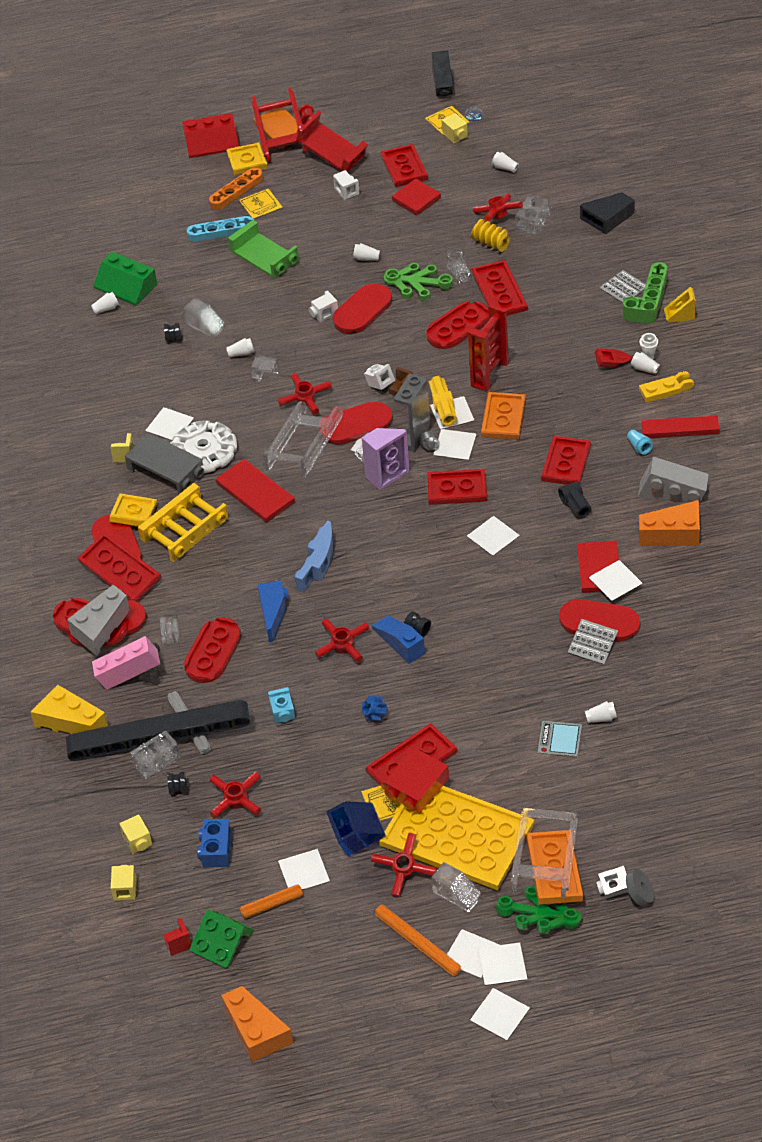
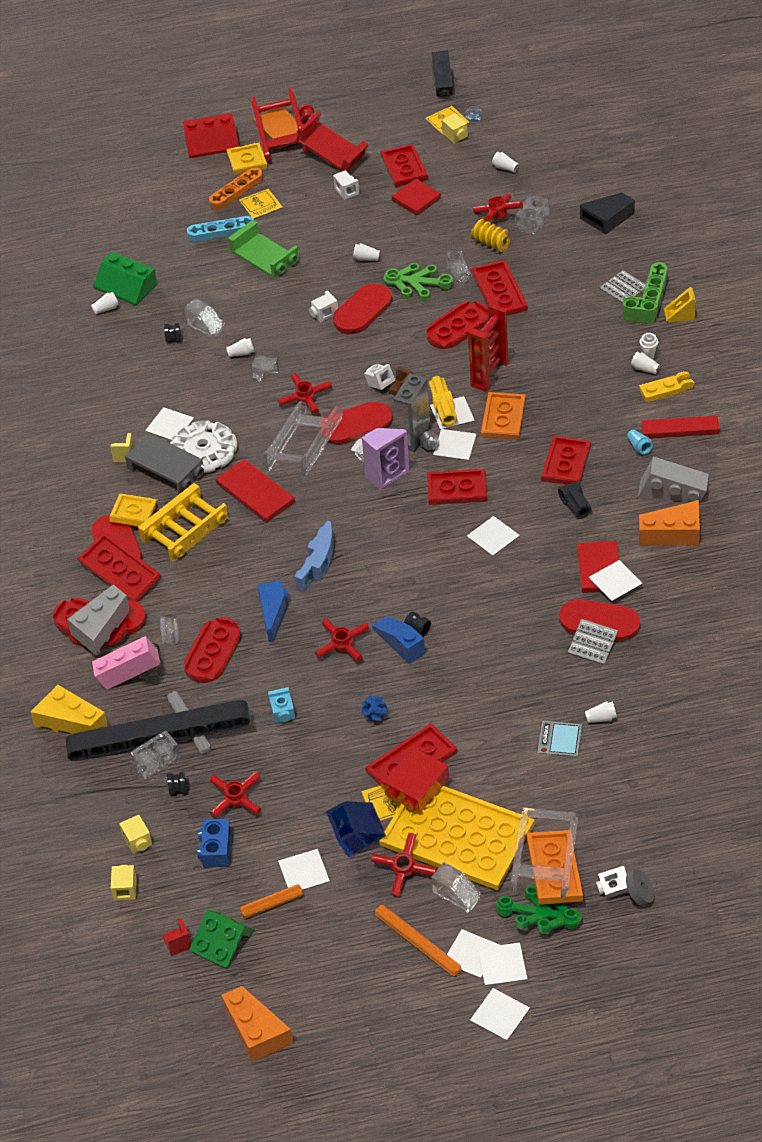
(611, 357): red plate -> none

